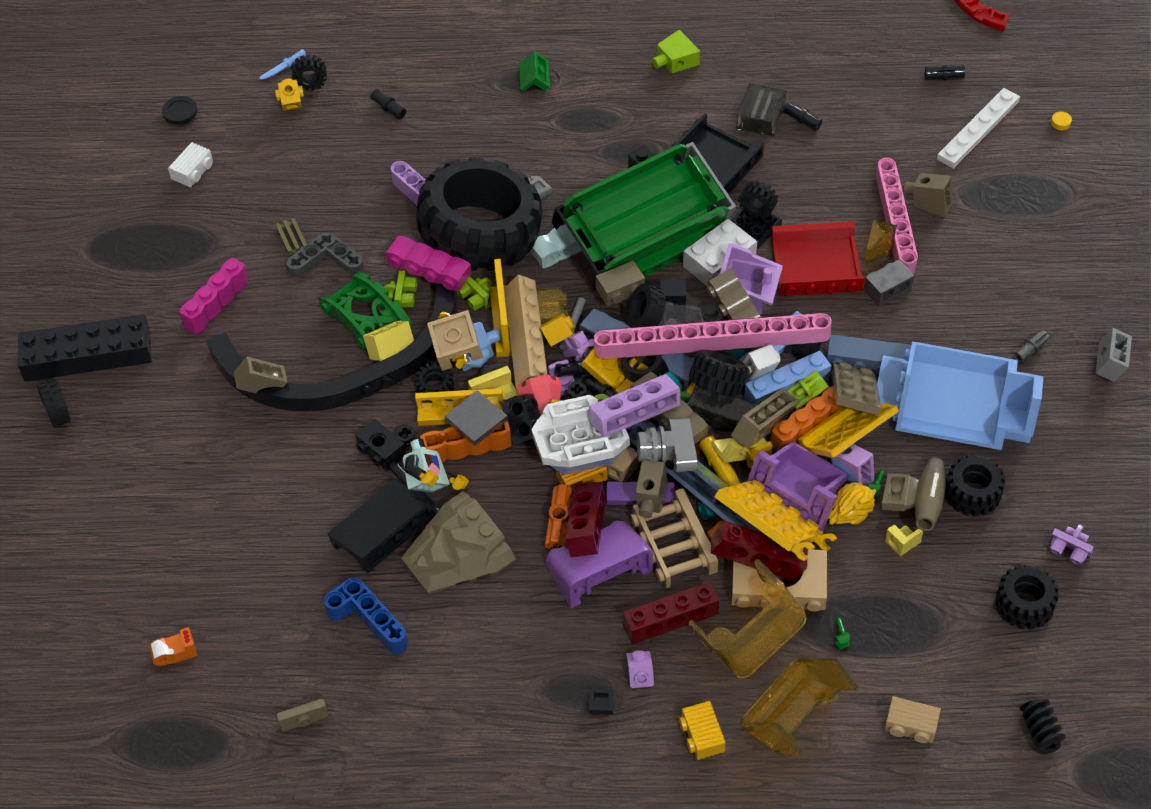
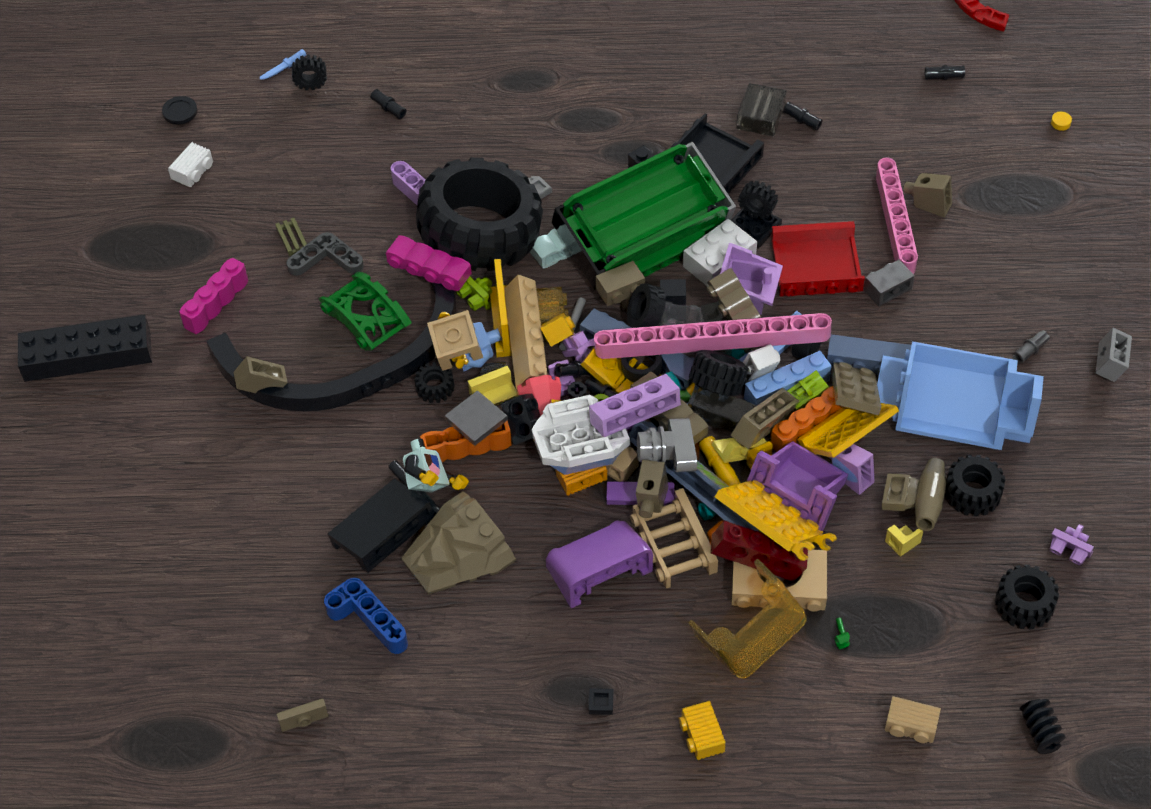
(53, 403): black tyre -> none
(173, 648): orange leg -> none
(289, 94): yellow brick -> none
(377, 435): black brick -> none
(388, 340): light yellow brick -> none
(398, 291): lime hips -> none
(405, 429): black bush -> none
(435, 412): yellow fence -> none
(534, 71): green panel -> none
(559, 508): orange piece -> none
(585, 520): dark red brick -> none
(640, 669): lavender bracket -> none
(670, 613): dark red brick -> none
(676, 53): lime torso -> none
(792, 699): clear yellow windscreen -> none
(852, 504): yellow hair -> none
(876, 486): green hand -> none
(880, 240): clear yellow slope -> none
(978, 128): white plate -> none

